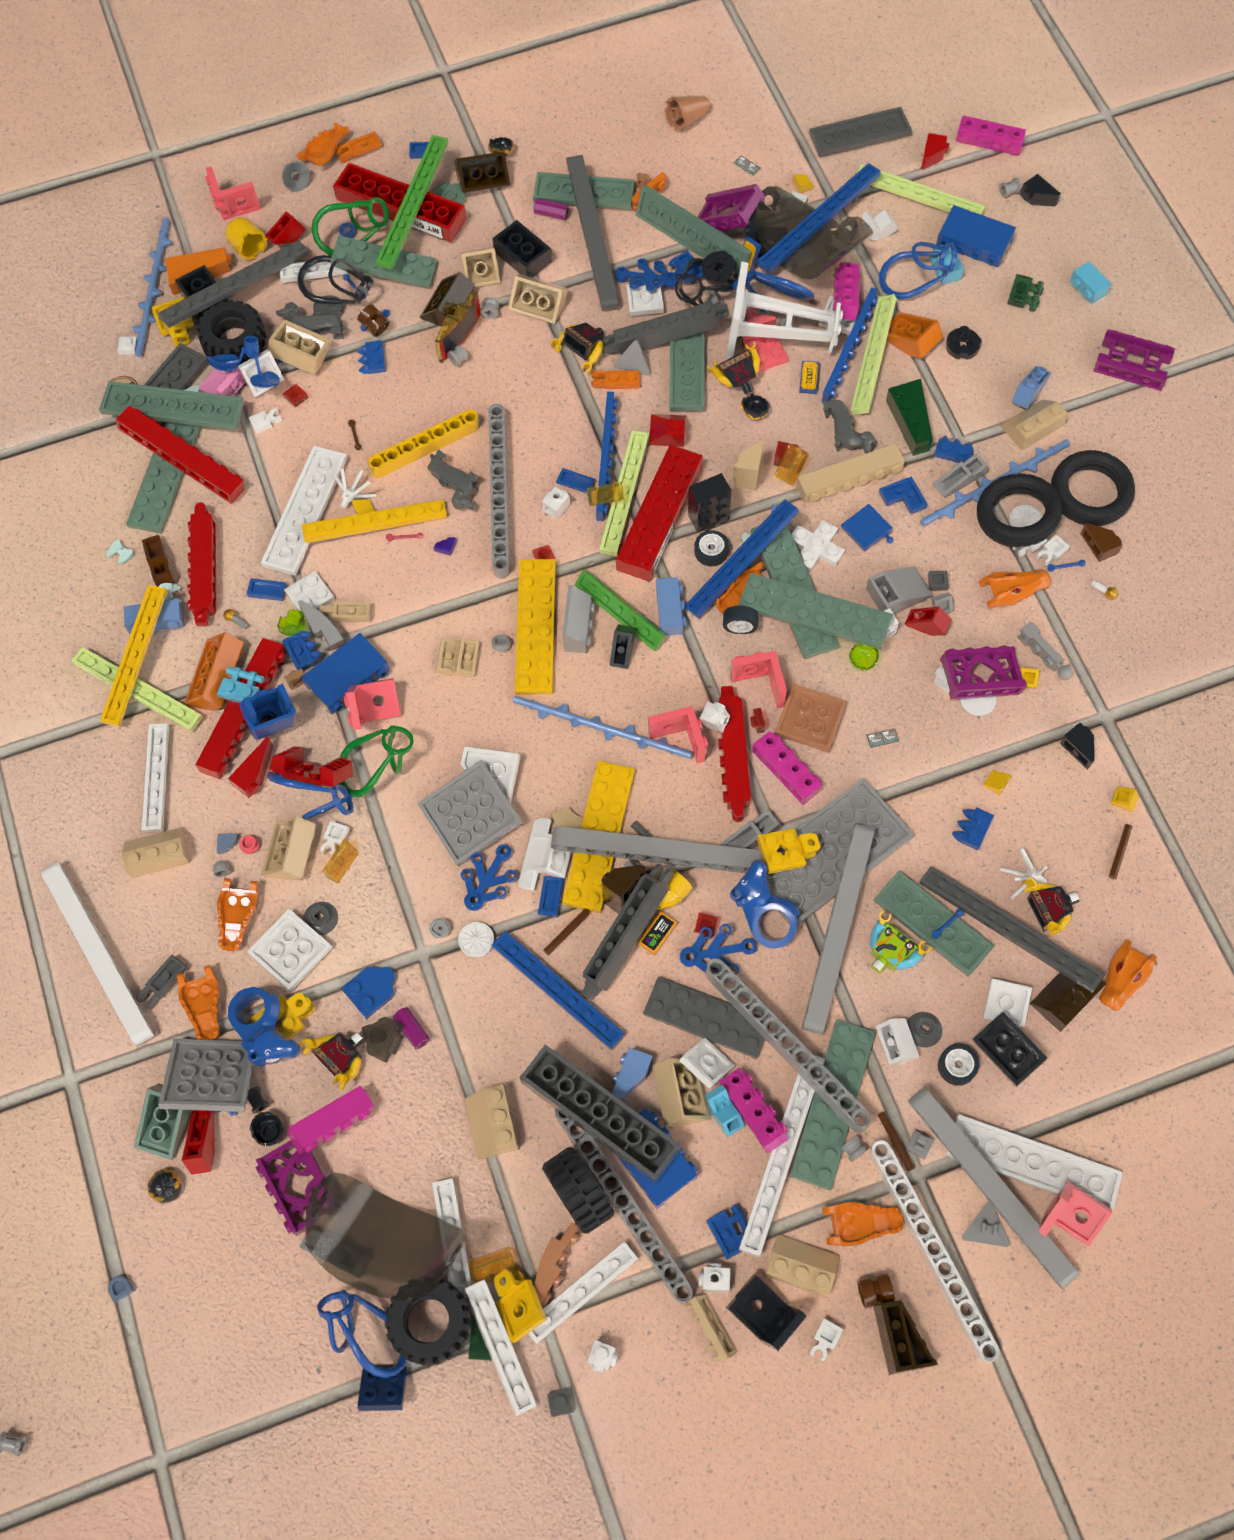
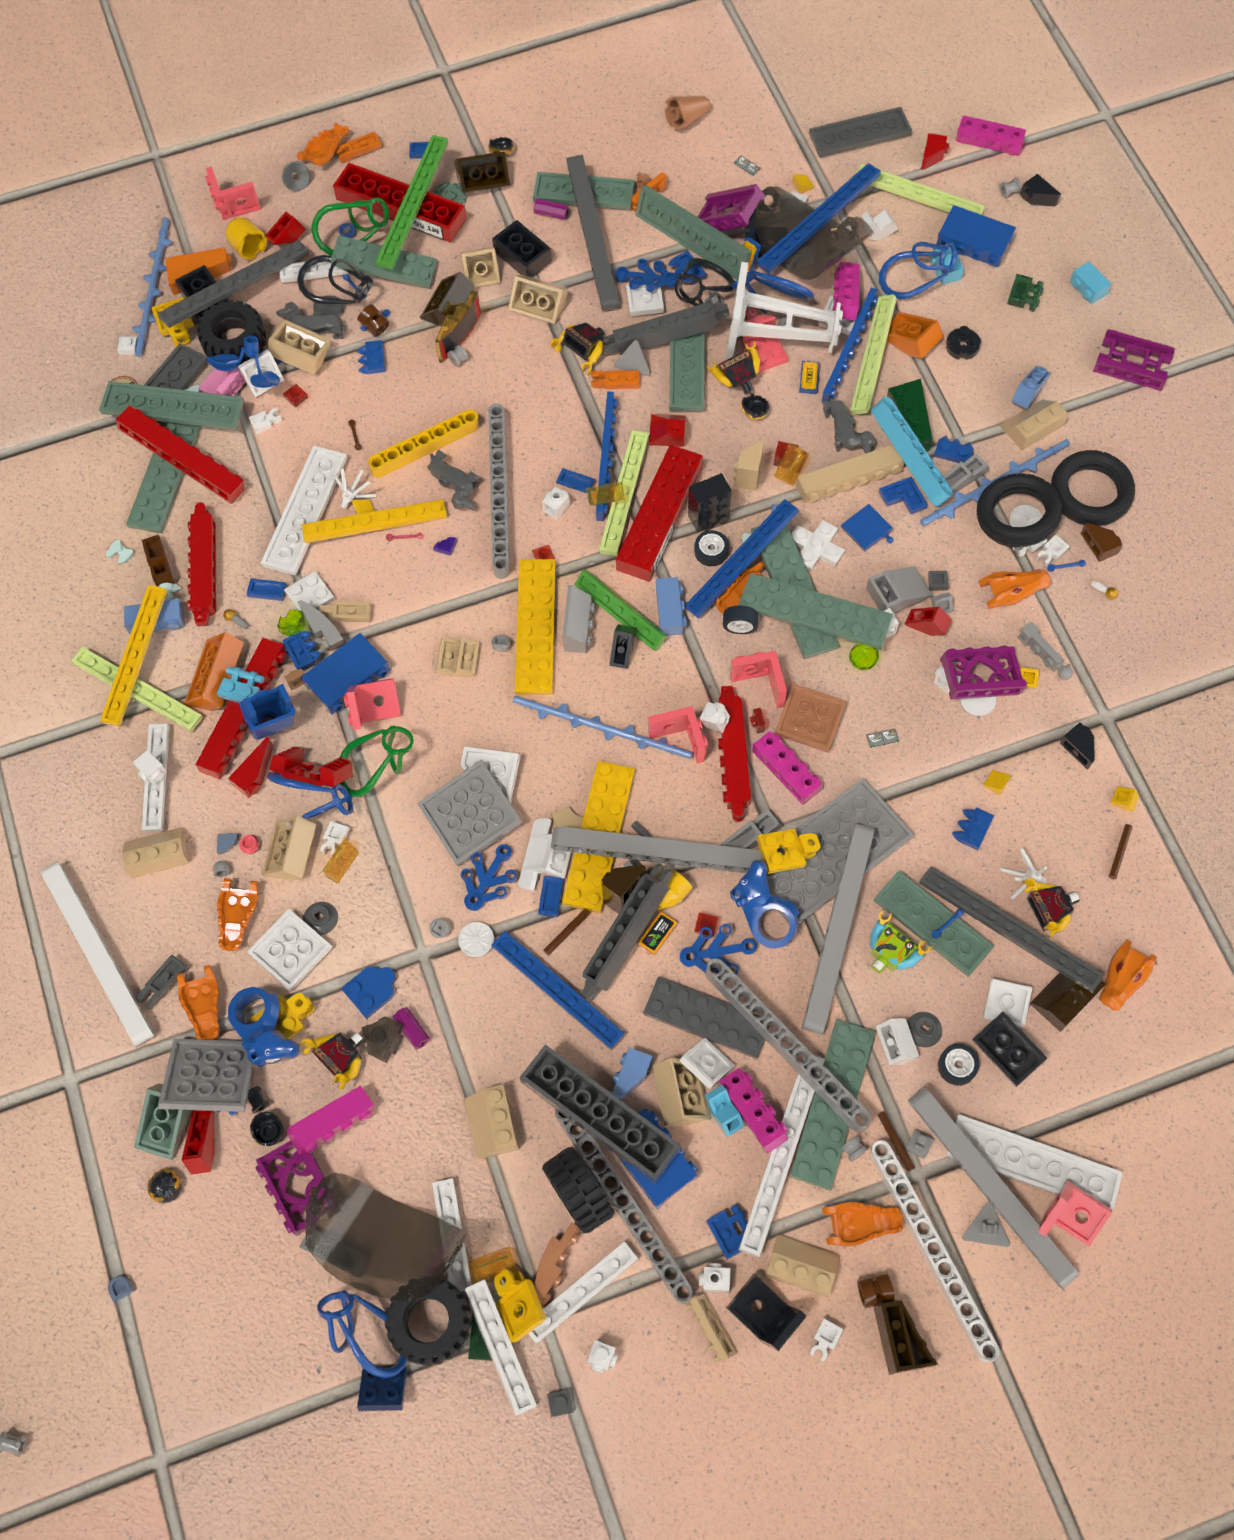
(149, 768): none -> white brick
(490, 308): light grey wheel -> none
(714, 259): black plate -> none
(911, 451): none -> medium azure beam

